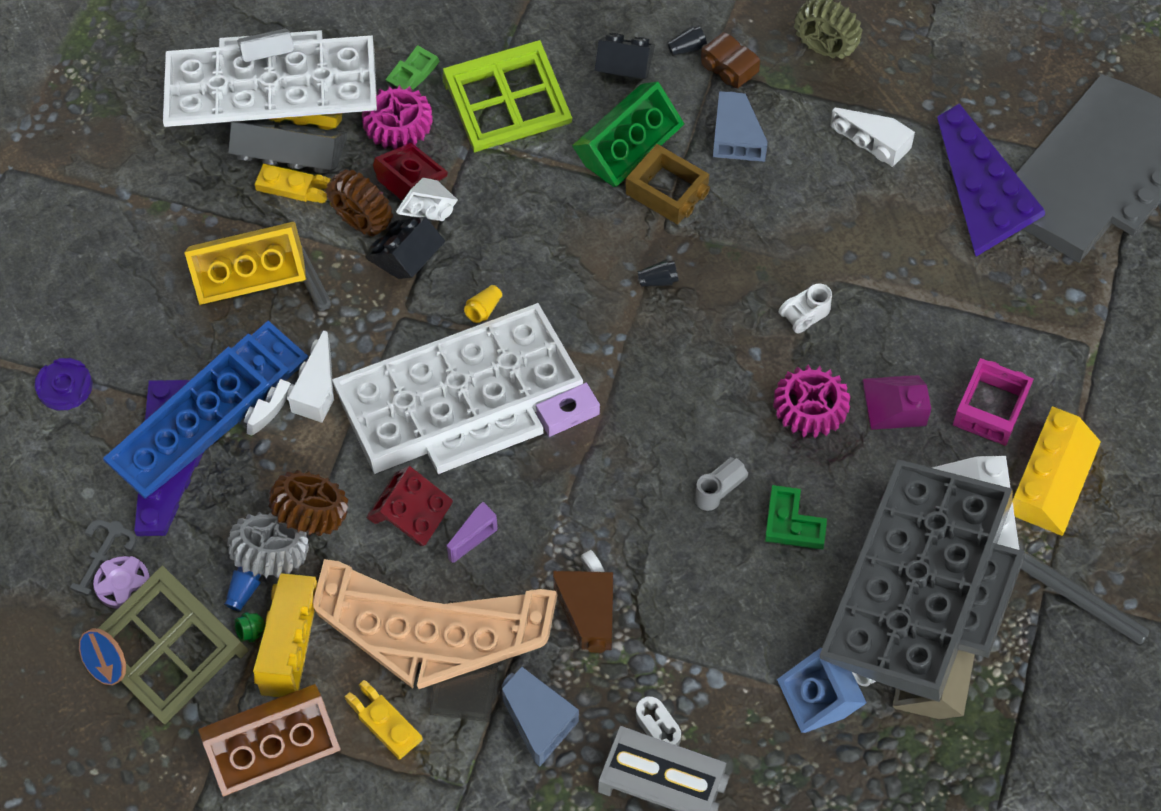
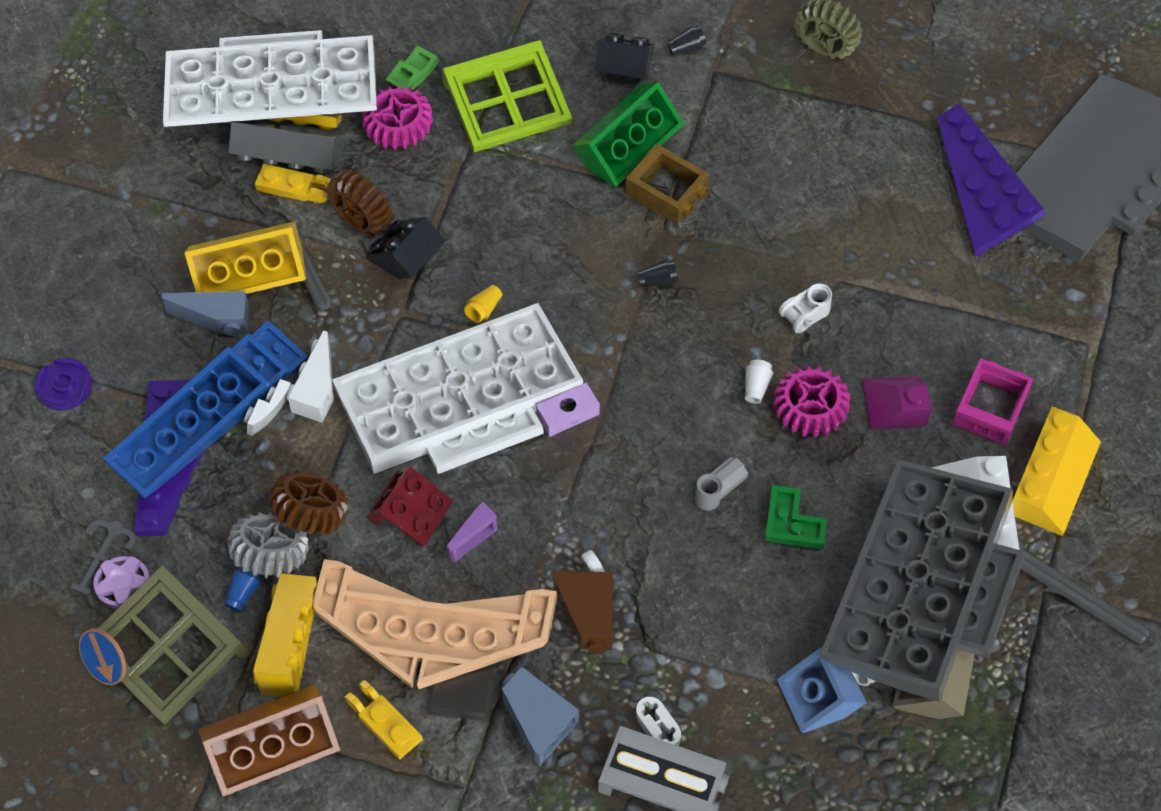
(216, 311): none -> sand blue slope
(249, 627): green plate -> none
(265, 45): slope -> none
(404, 168): dark red slope -> none
(428, 200): white slope -> none
(730, 60): reddish brown brick -> none
(738, 130): sand blue slope -> none
(757, 380): none -> white cone
(877, 134): white slope -> none

